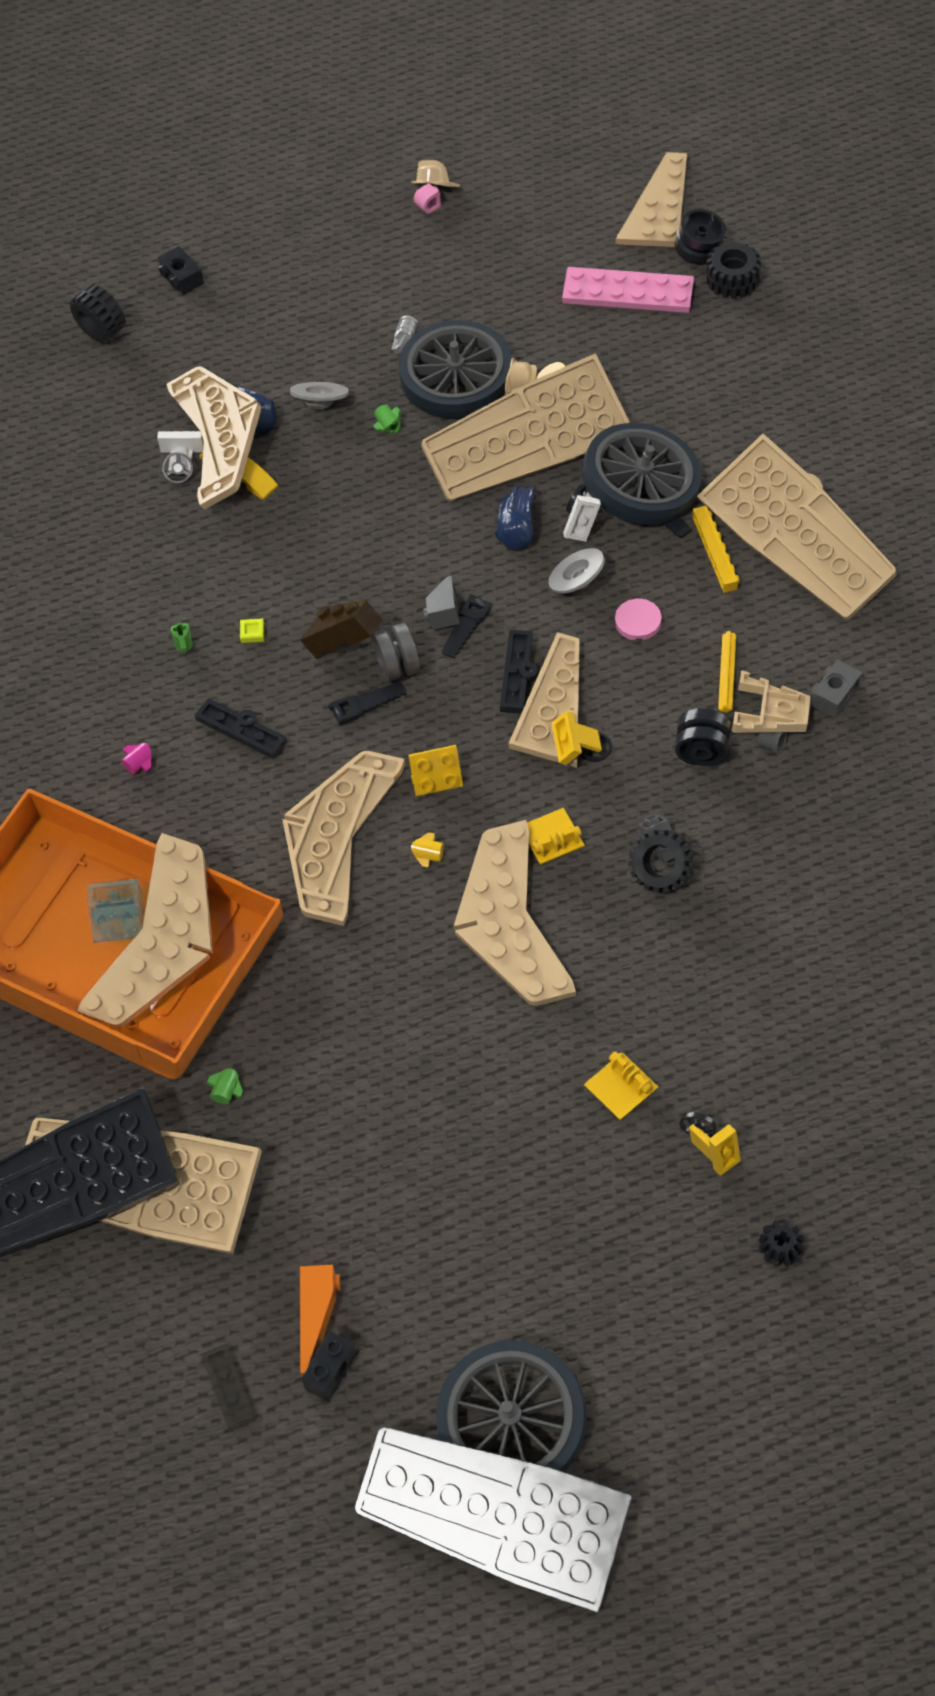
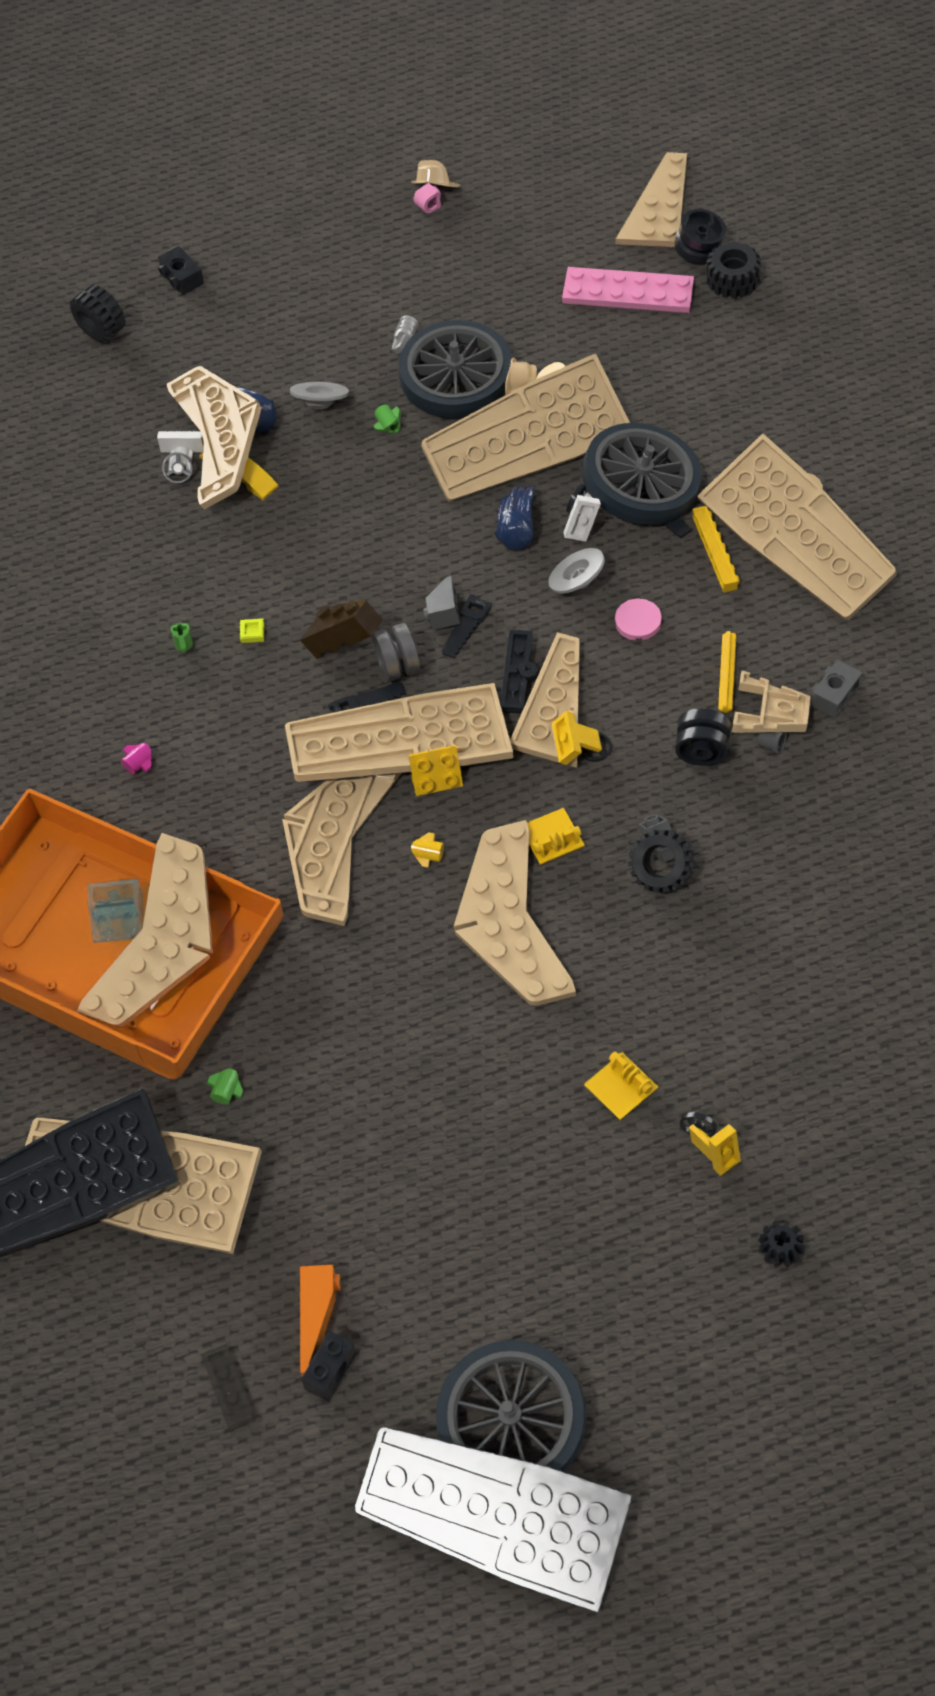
(241, 727): black hinge -> none
(383, 734): none -> tan wing

